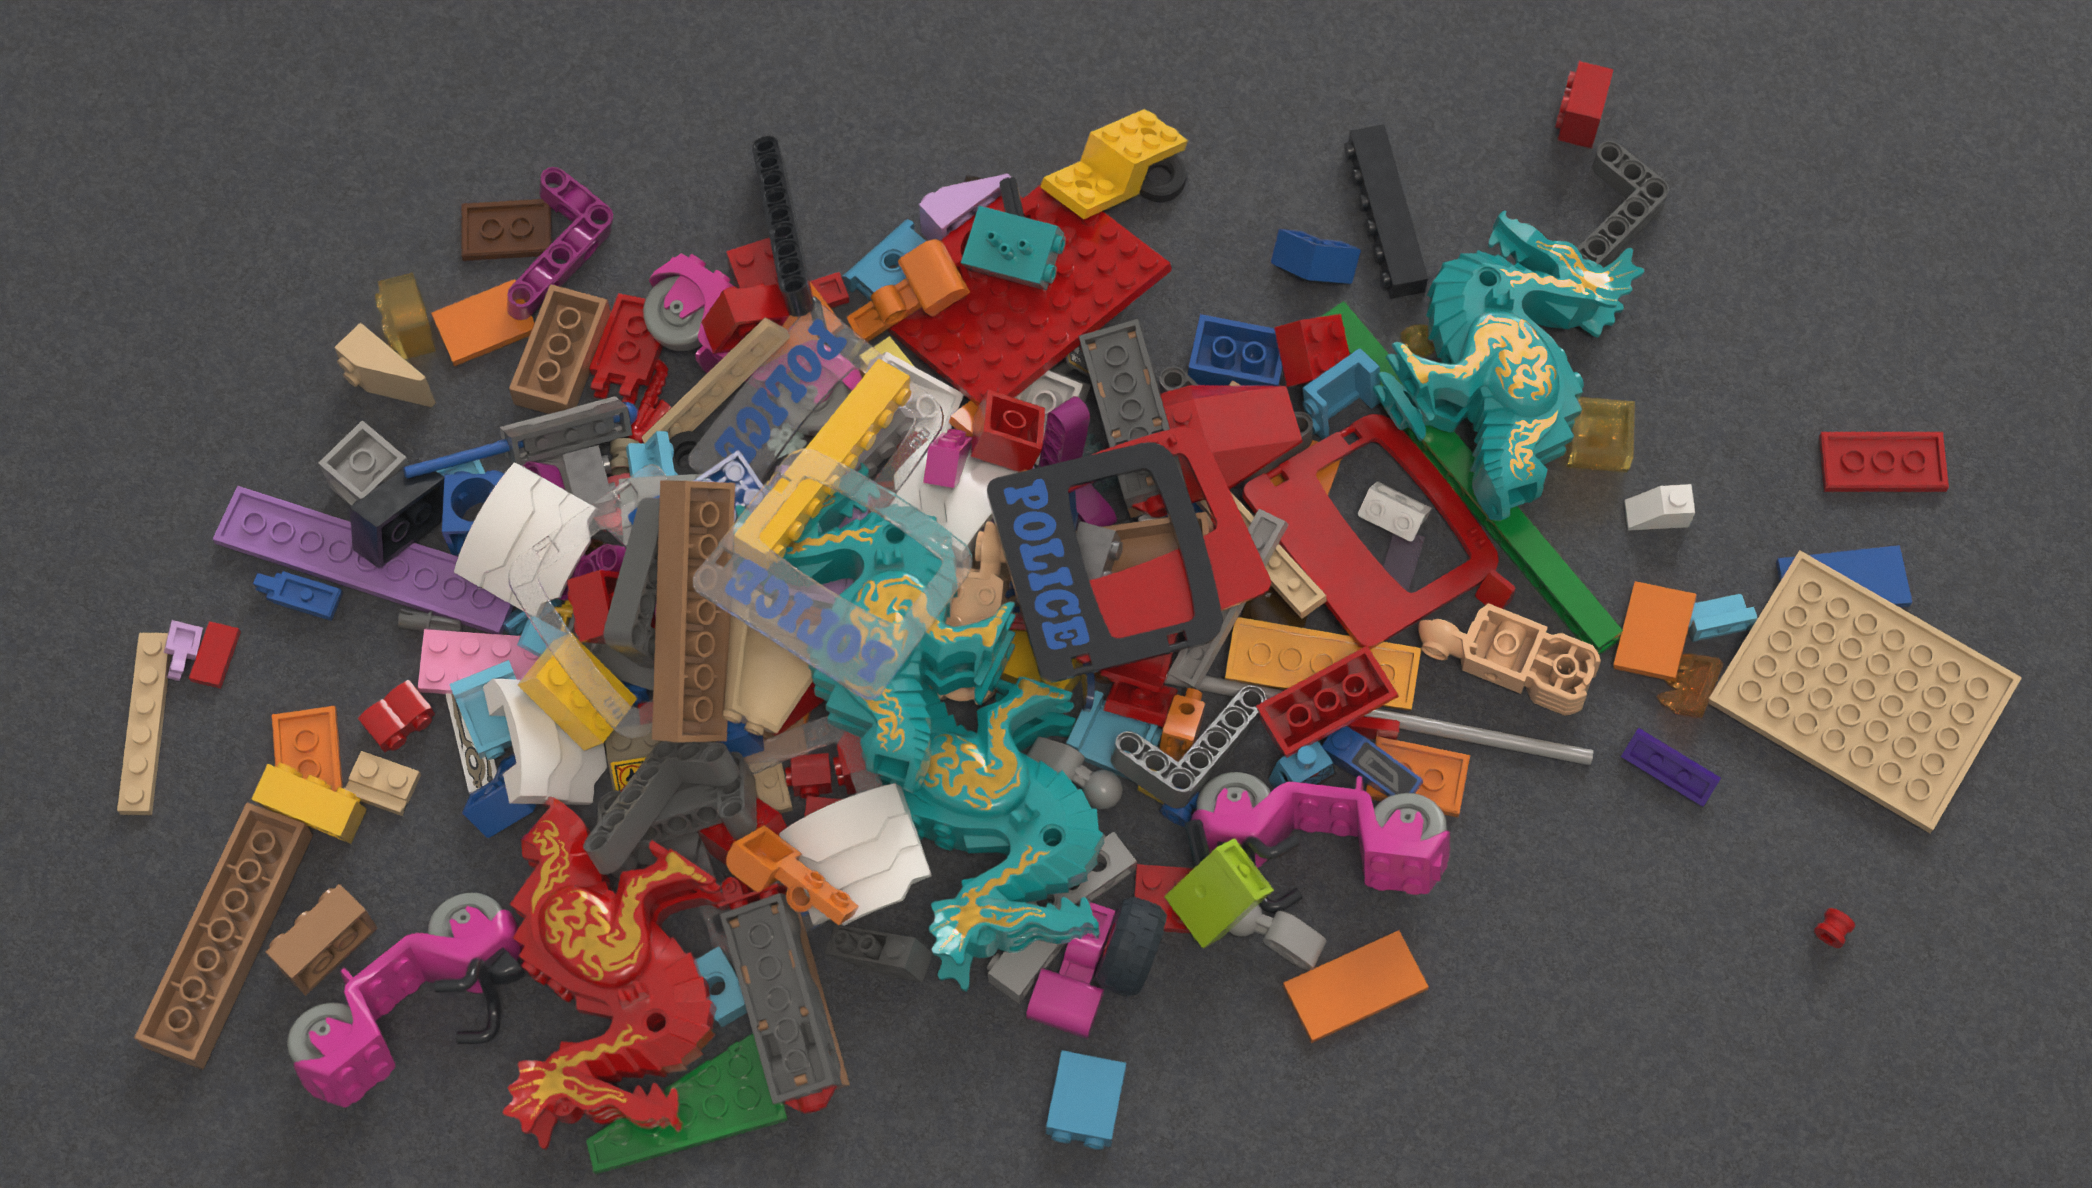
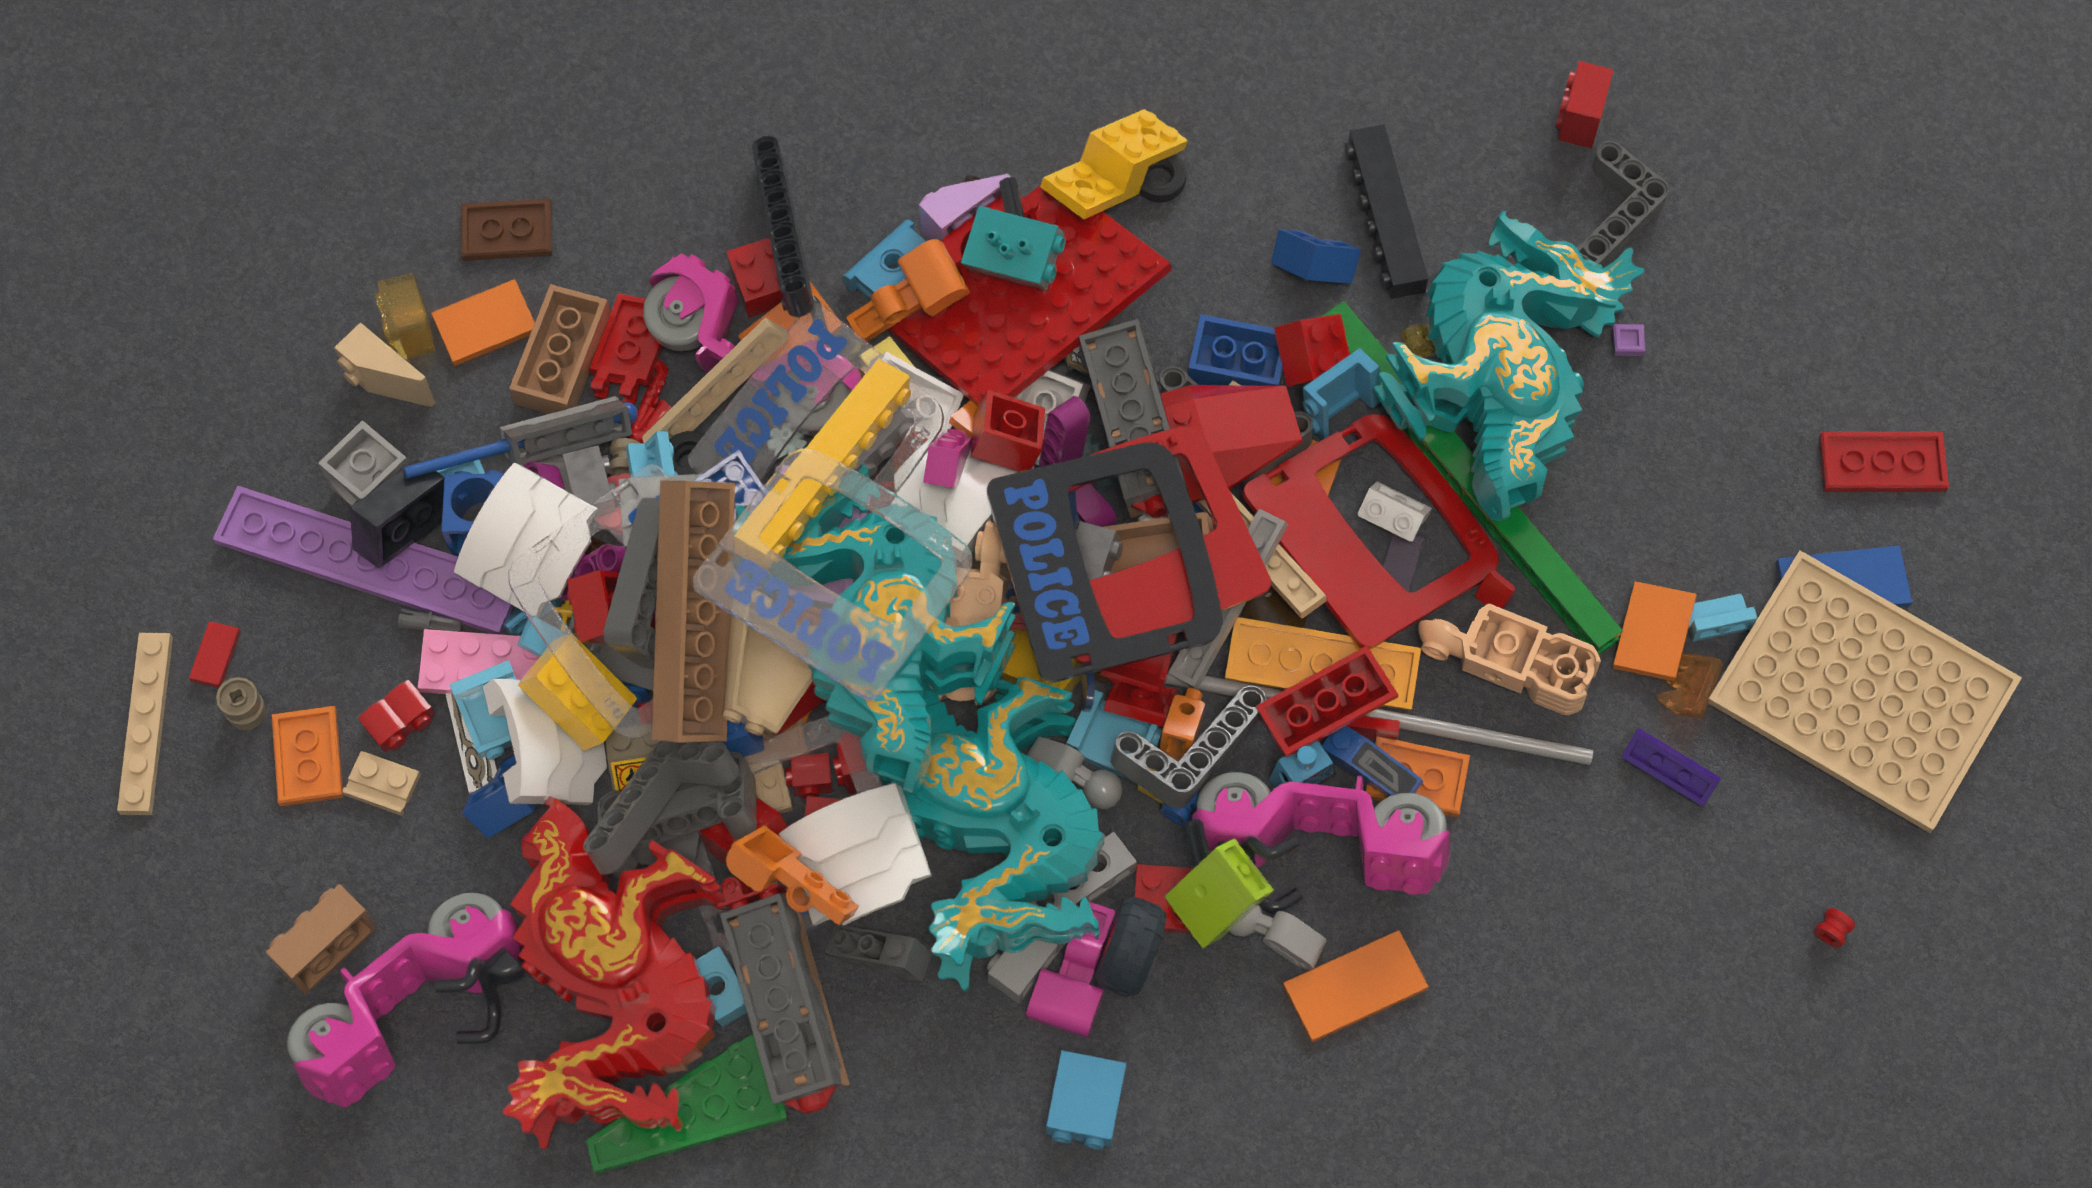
(181, 643): lavender plate -> none
(224, 936): medium nougat brick -> none
(241, 703): none -> dark tan wheel
(300, 594): blue hinge -> none
(310, 801): yellow brick -> none
(573, 245): magenta beam -> none
(739, 312): red brick -> none
(832, 289): red plate -> none
(1603, 435): clear yellow brick -> none
(1628, 340): none -> medium lavender tile
(1660, 508): white slope -> none

